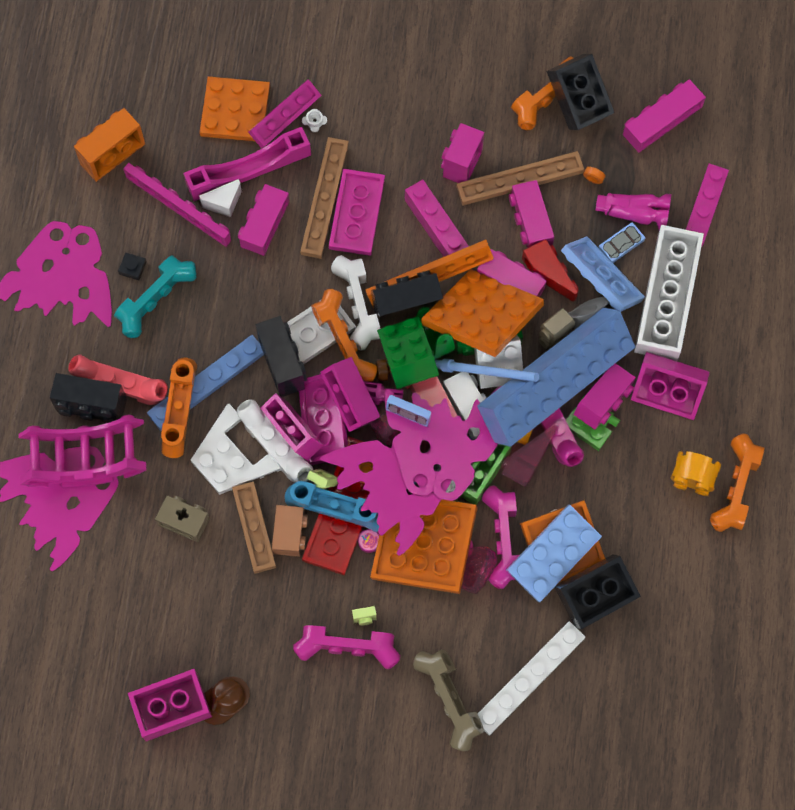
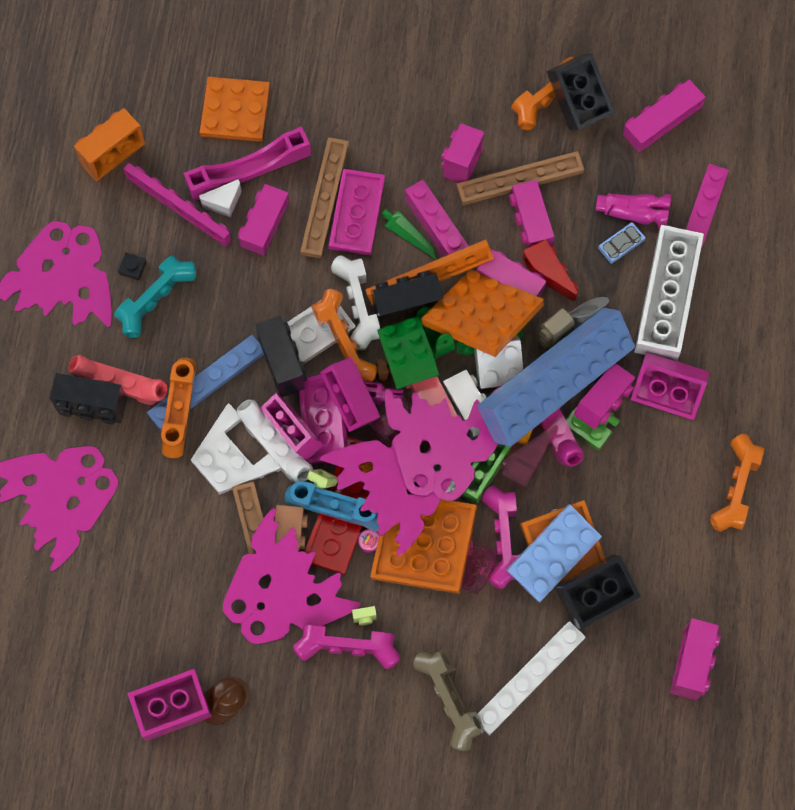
(85, 476): dark pink fence -> none
(190, 528): dark tan brick -> none
(284, 113): dark pink plate -> none
(289, 587): none -> dark pink piece
(311, 115): white plate -> none
(402, 227): none -> green bar
(408, 410): light blue tile -> none
(450, 365): light blue bar -> none
(594, 175): orange tile -> none
(602, 274): light blue plate -> none
(695, 472): light orange brick -> none
(695, 659): none -> dark pink brick

